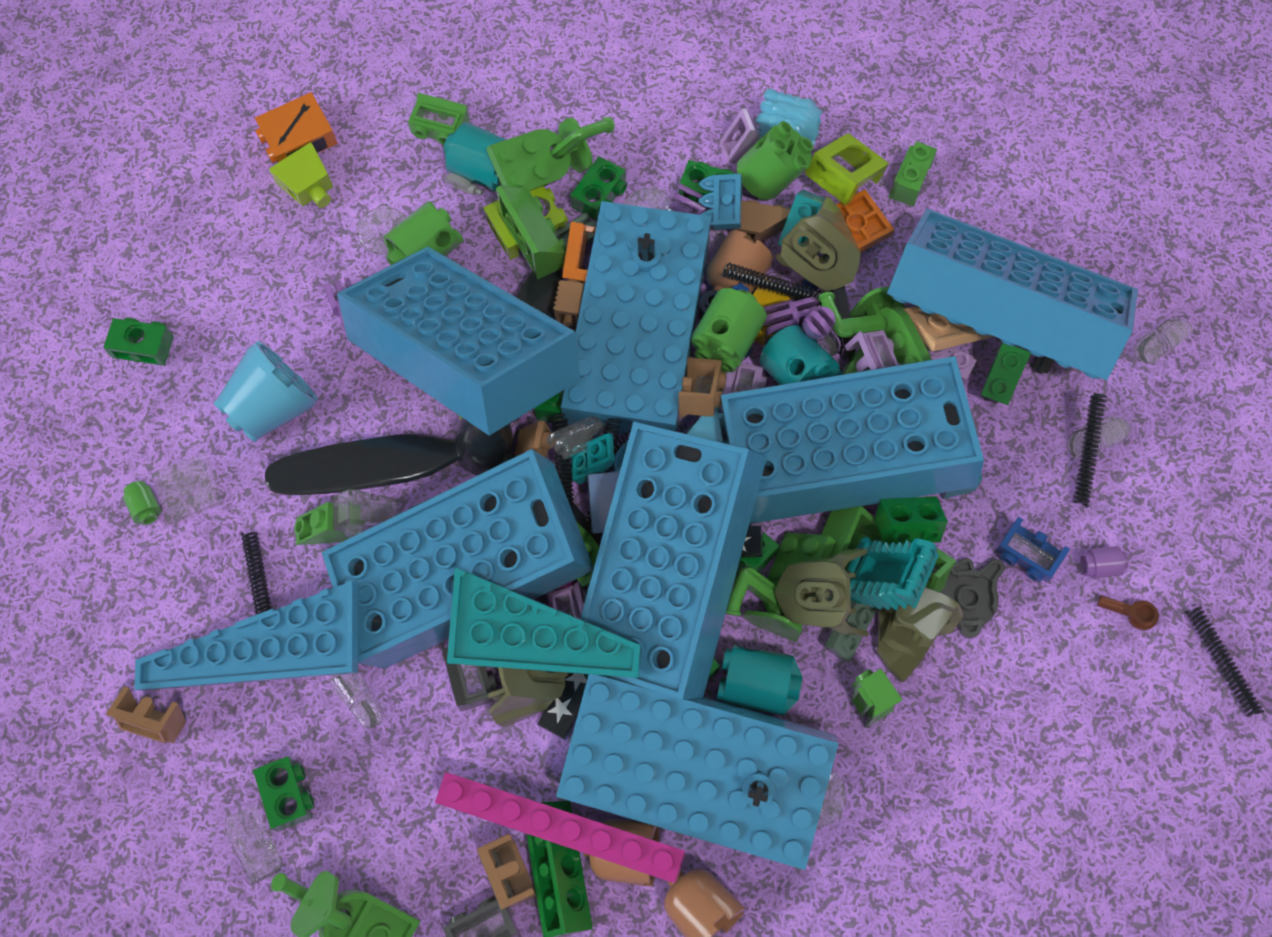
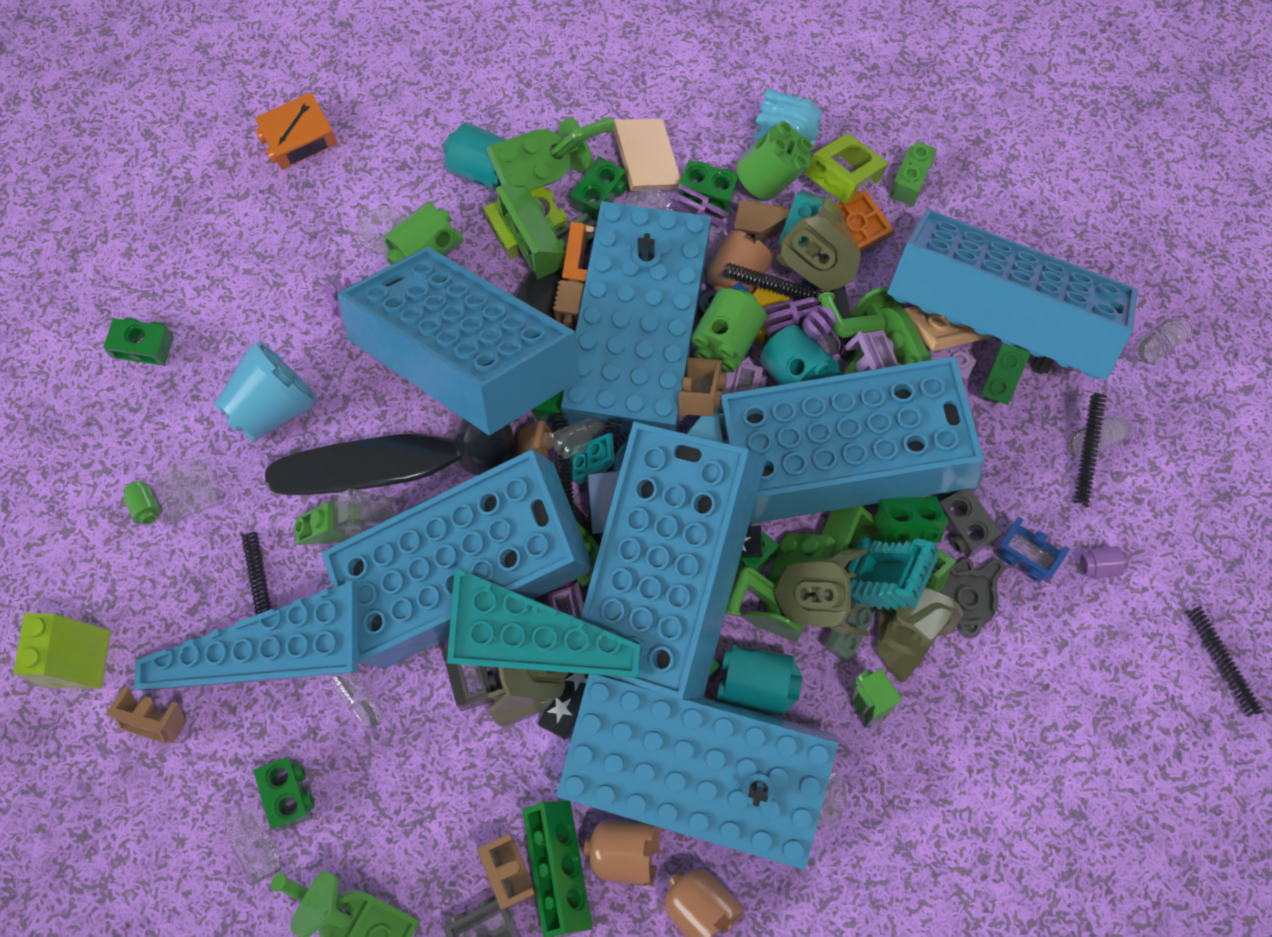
(61, 652): none -> lime slope
(303, 177): lime torso -> none
(436, 117): bright green window -> none
(462, 184): light grey piece -> none
(561, 827): dark pink plate -> none
(646, 154): none -> light nougat tile
(724, 200): dark azure plate -> none
(739, 136): lavender slope -> none
(974, 519): none -> dark grey brick
(1140, 614): copper plate -> none

